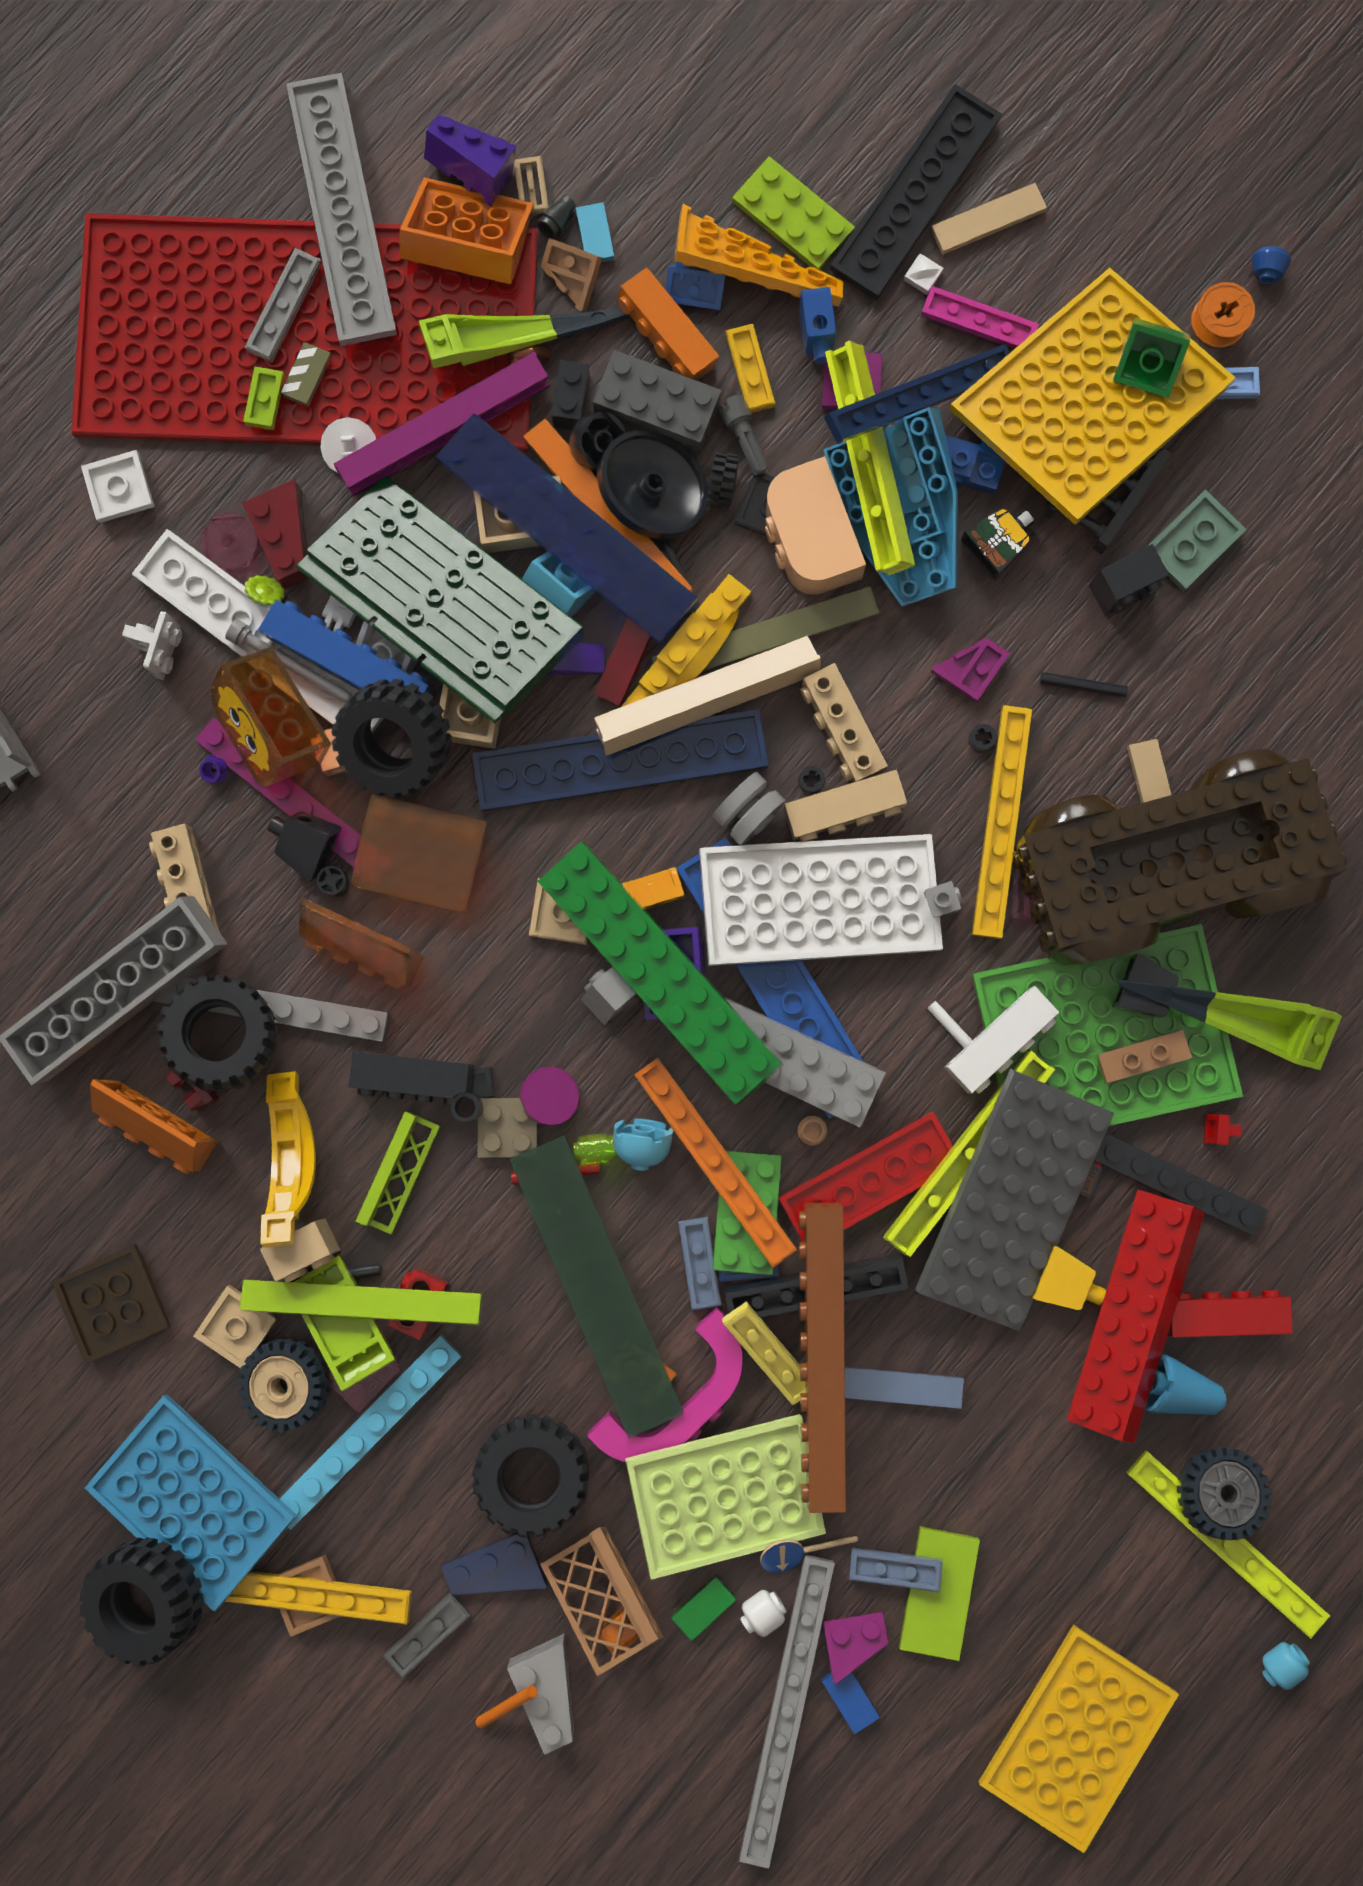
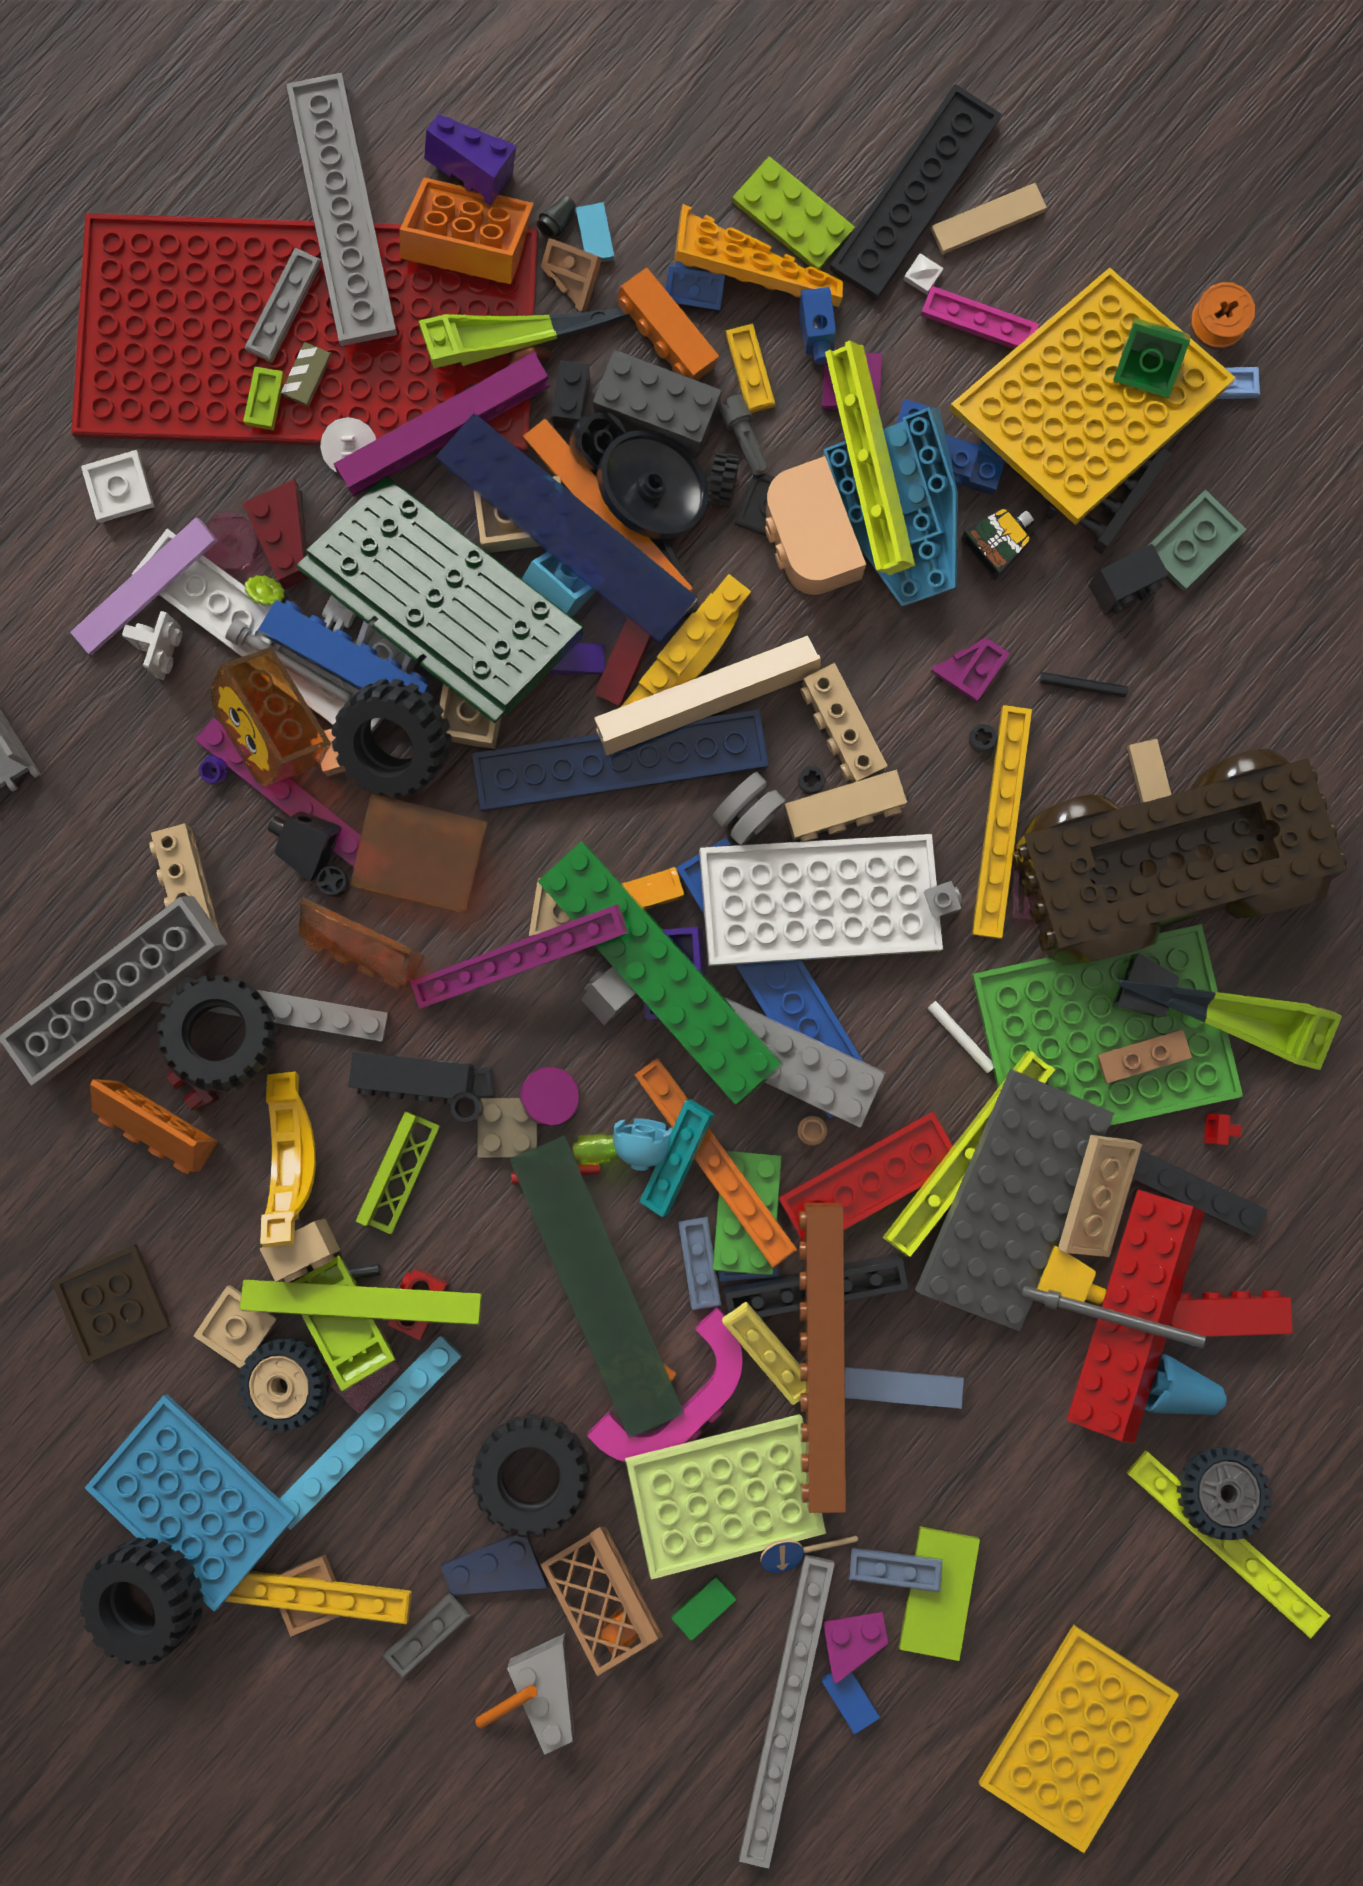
(144, 586): none -> lavender tile
(519, 956): none -> magenta plate
(528, 162): tan tile -> none
(681, 1151): none -> teal plate
(763, 1613): white head -> none
(795, 625): olive tile -> none
(911, 396): dark blue plate -> none
(1001, 1040): white brick -> none
(1054, 1300): none -> dark grey bar
(1099, 1196): none -> tan plate
(1270, 264): blue cone -> none
(1285, 1665): medium azure head -> none

